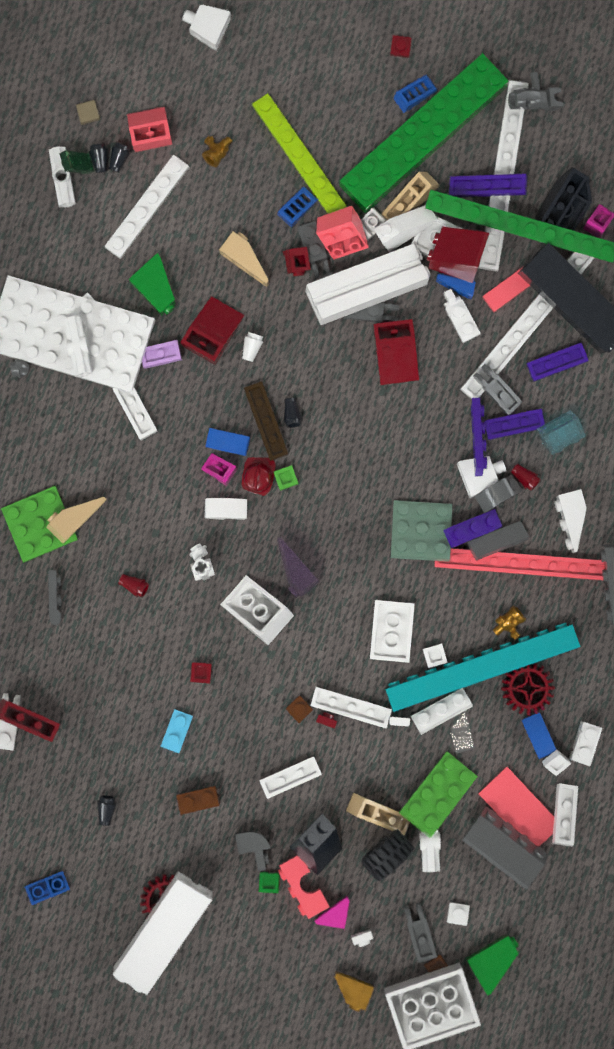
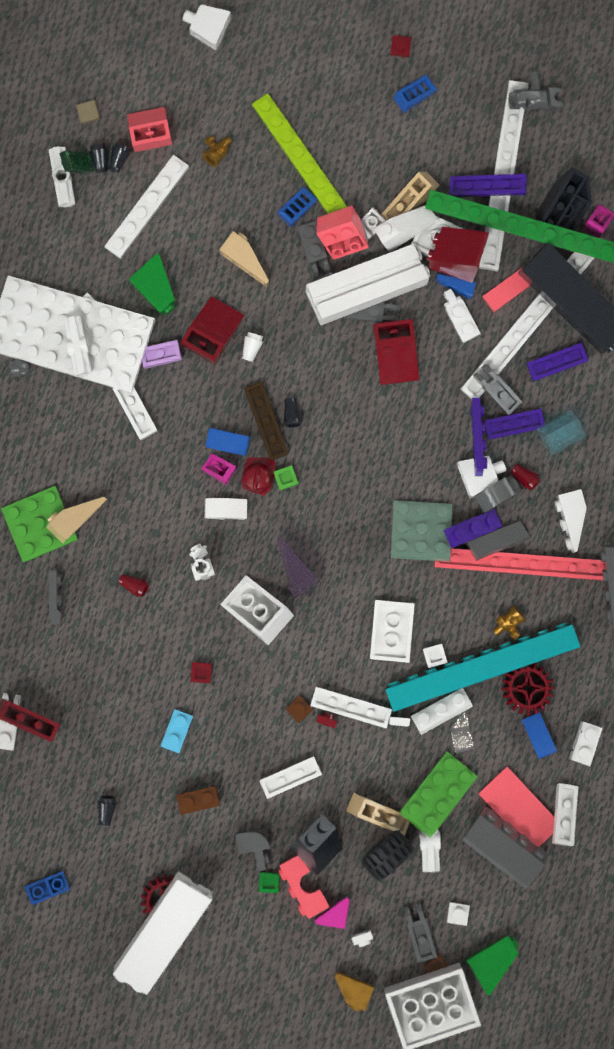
(301, 257): dark red brick -> none
(423, 133): green brick -> none
(556, 762): white plate -> none

